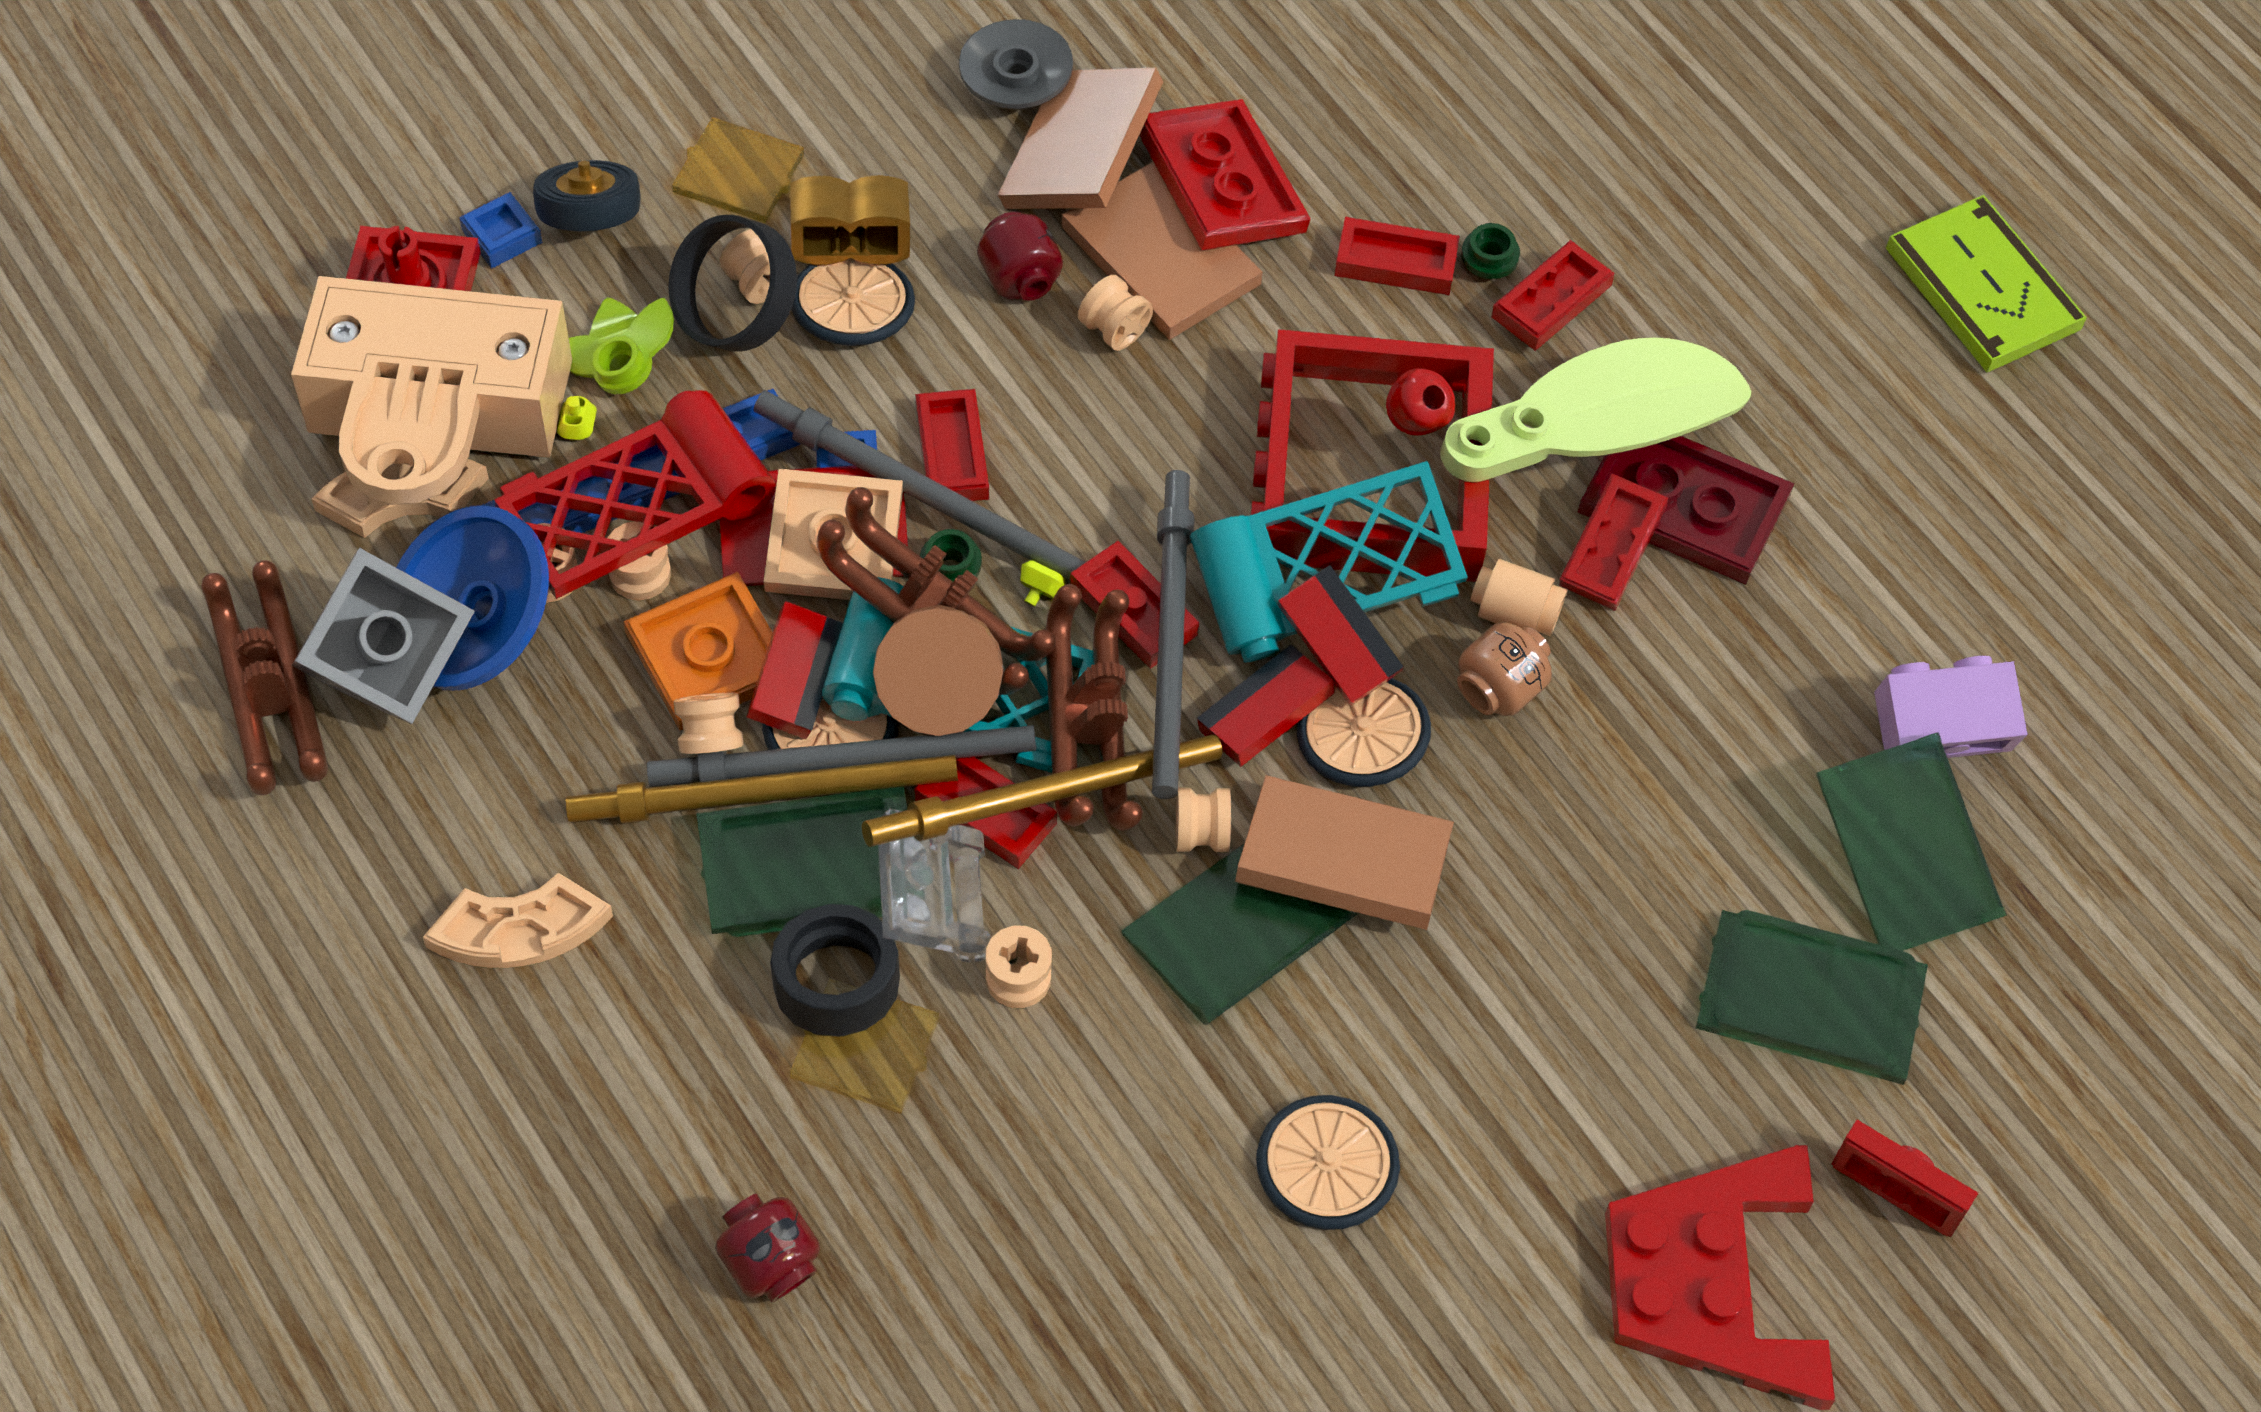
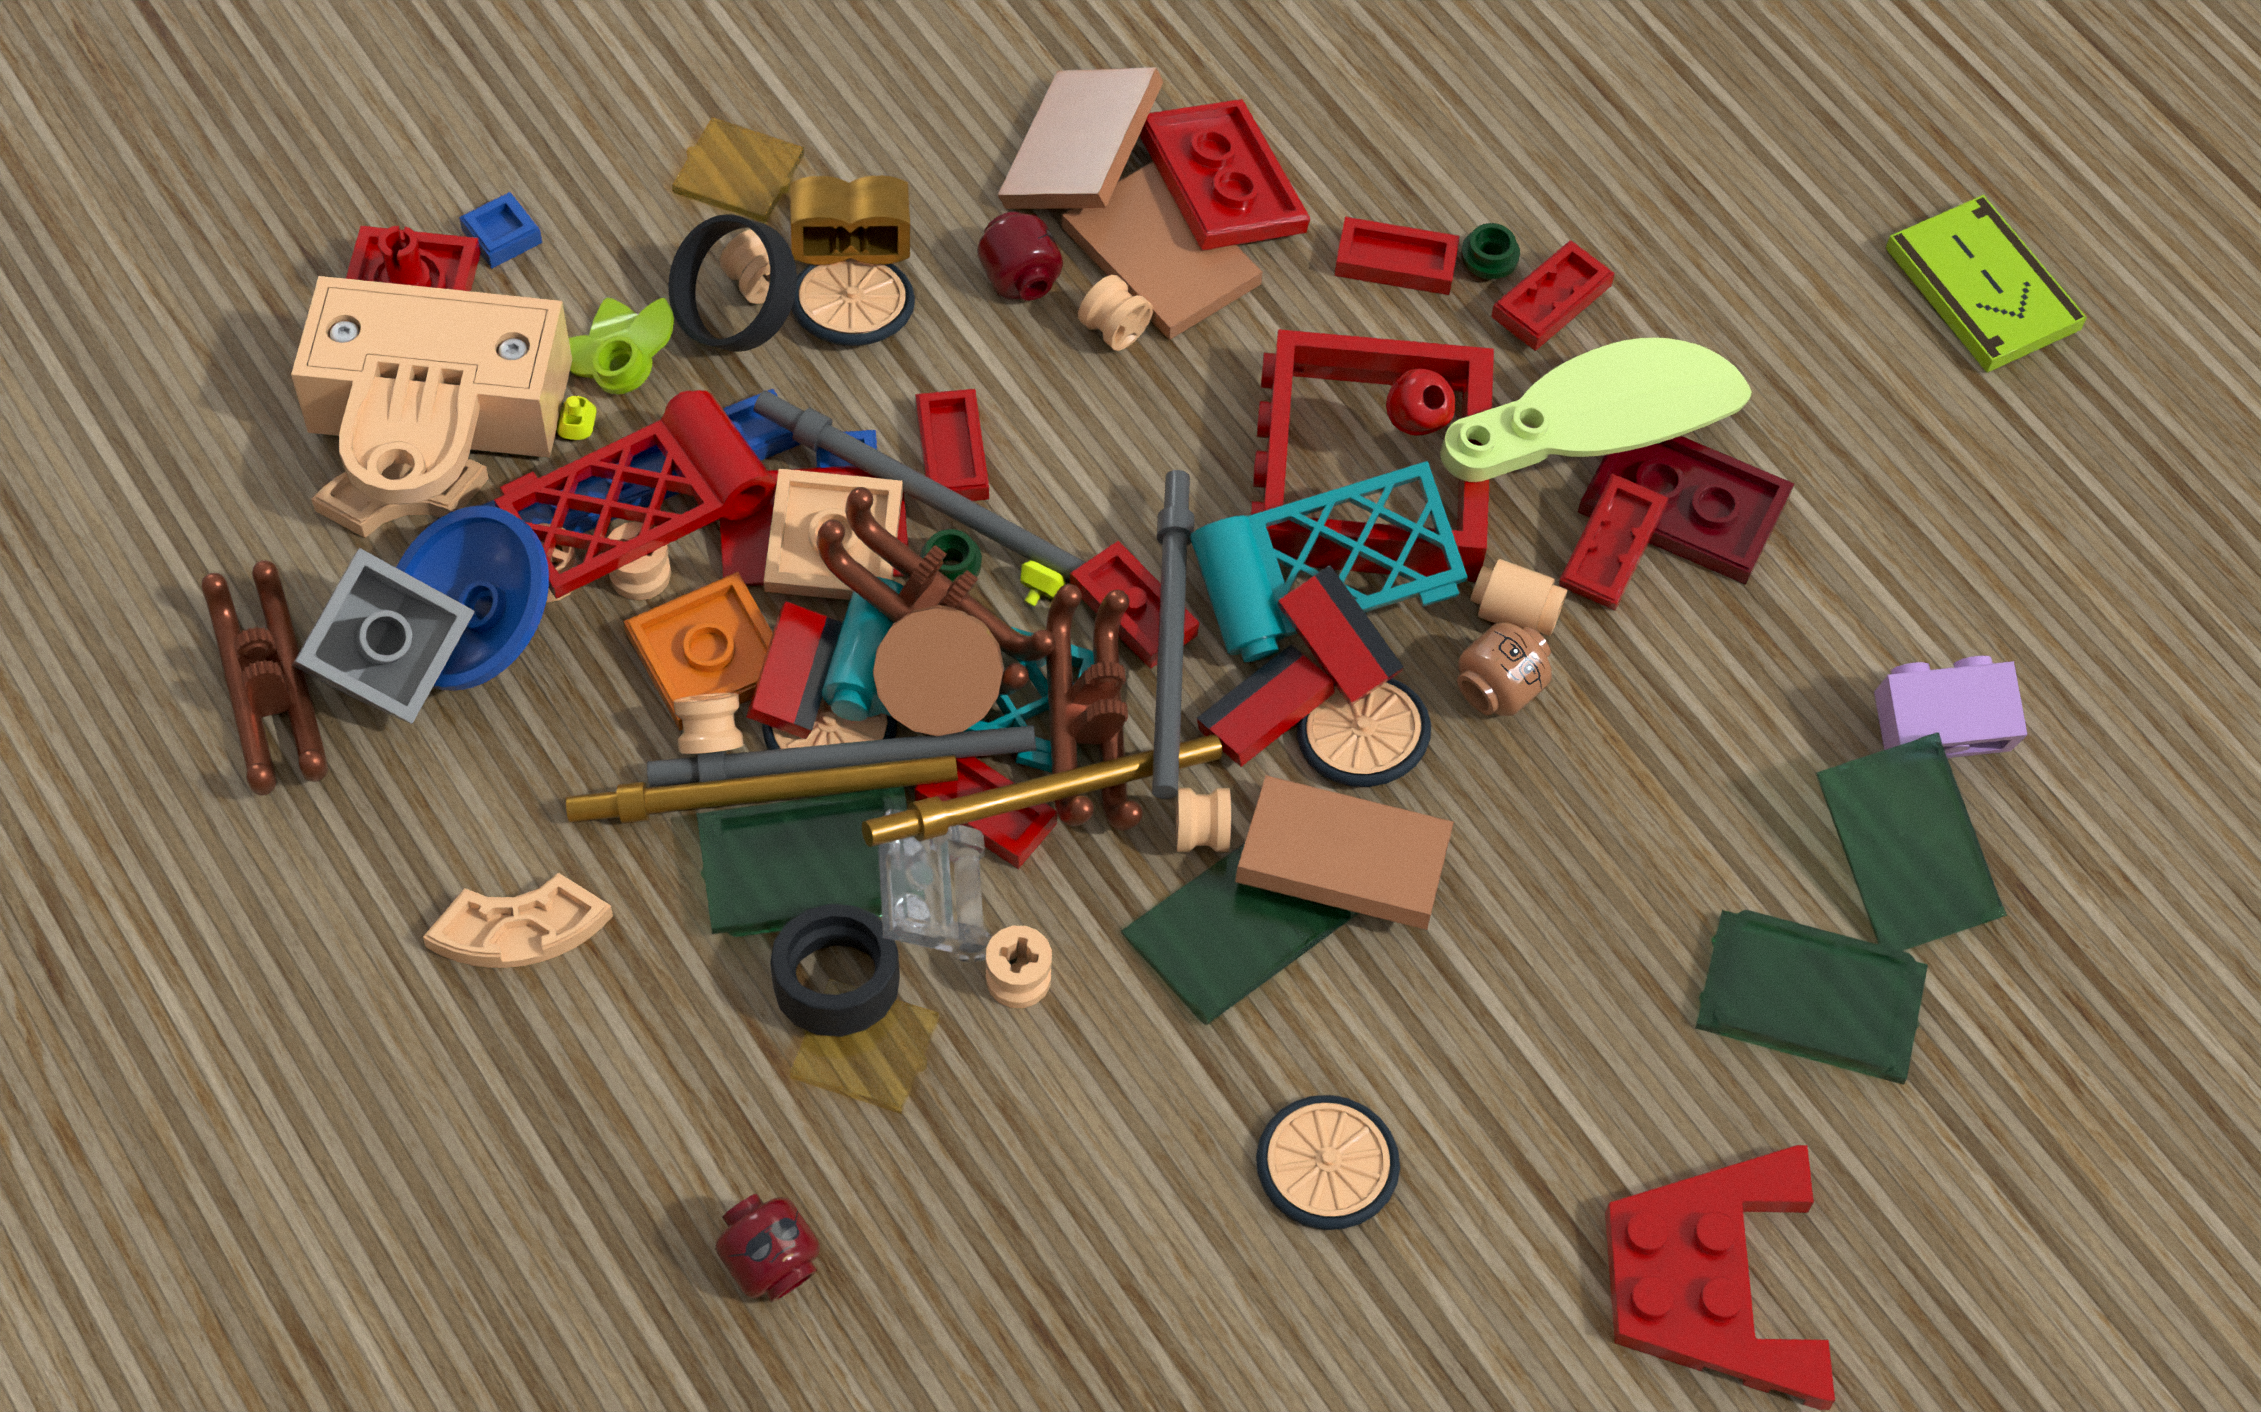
(586, 195): black wheel -> none
(1016, 64): dark grey dish -> none
(1904, 1178): red plate -> none

